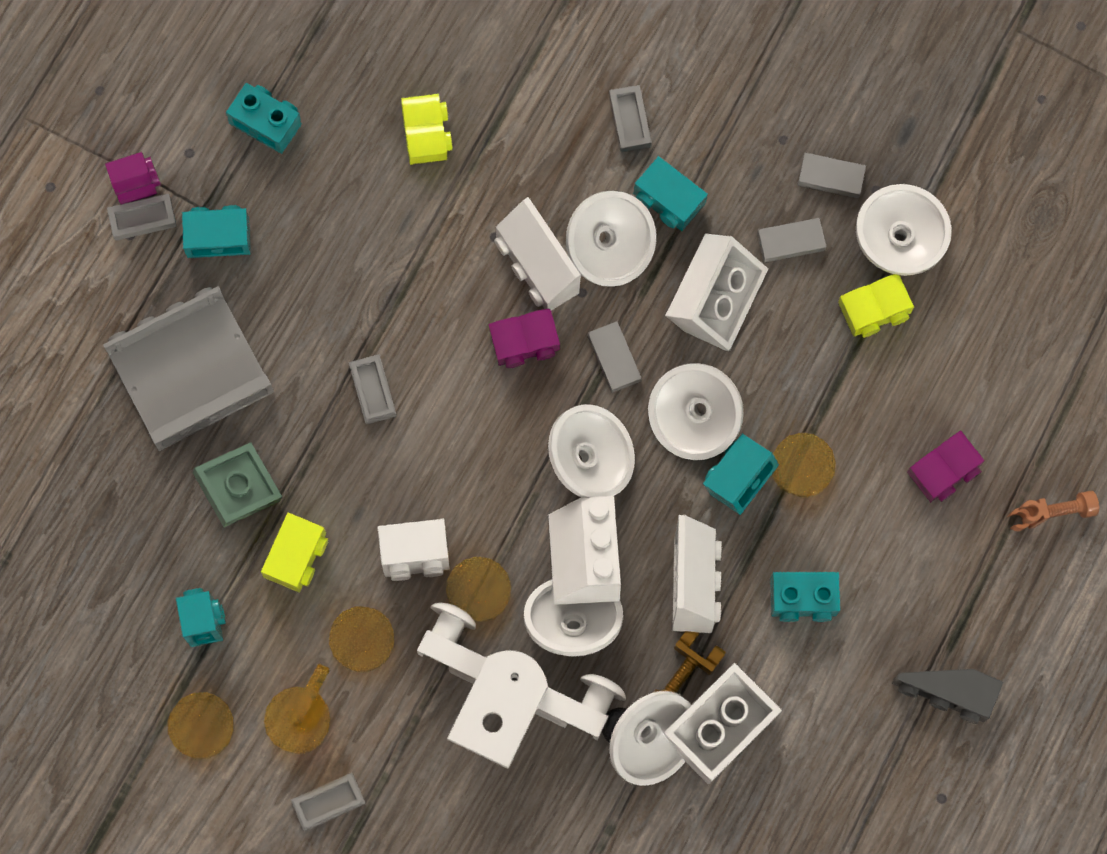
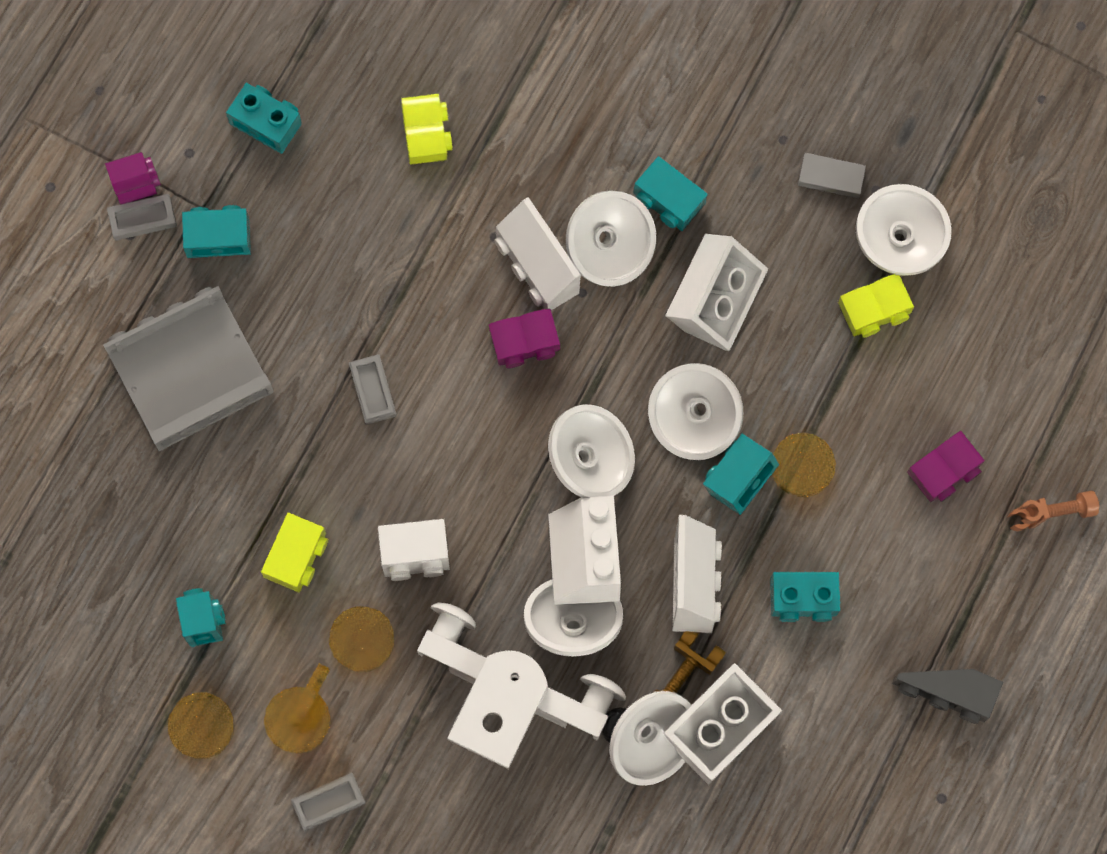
(237, 484): sand green hinge -> none
(479, 588): clear yellow tile -> none
(614, 357): light grey tile -> none
(630, 118): light grey tile -> none
(791, 240): light grey tile -> none

